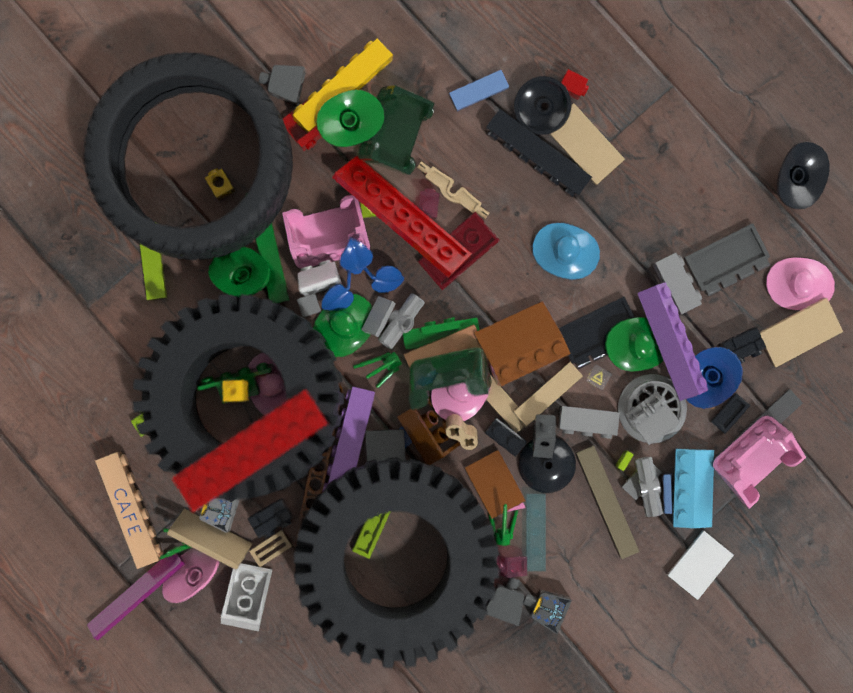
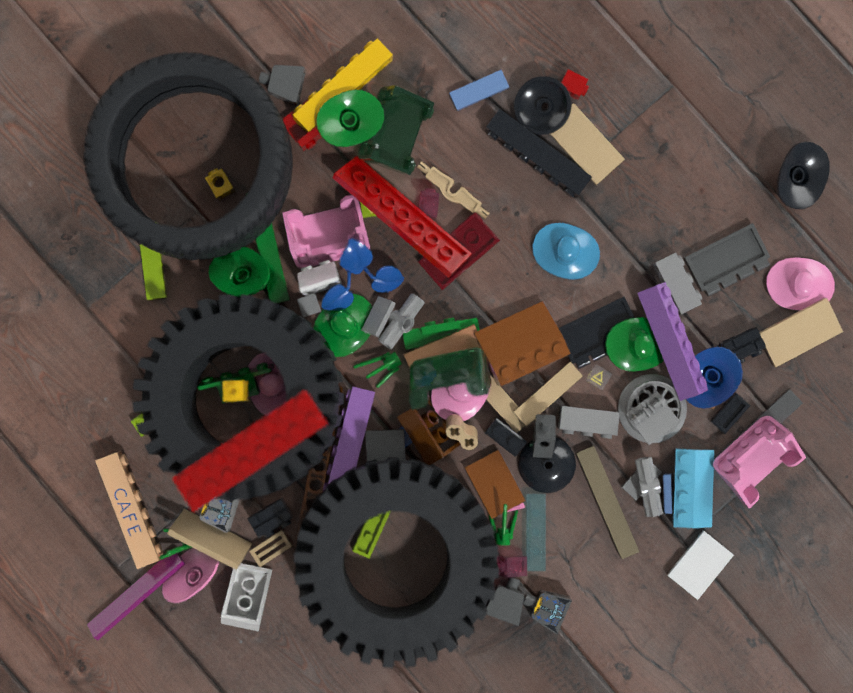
(624, 460): lime tile -> none

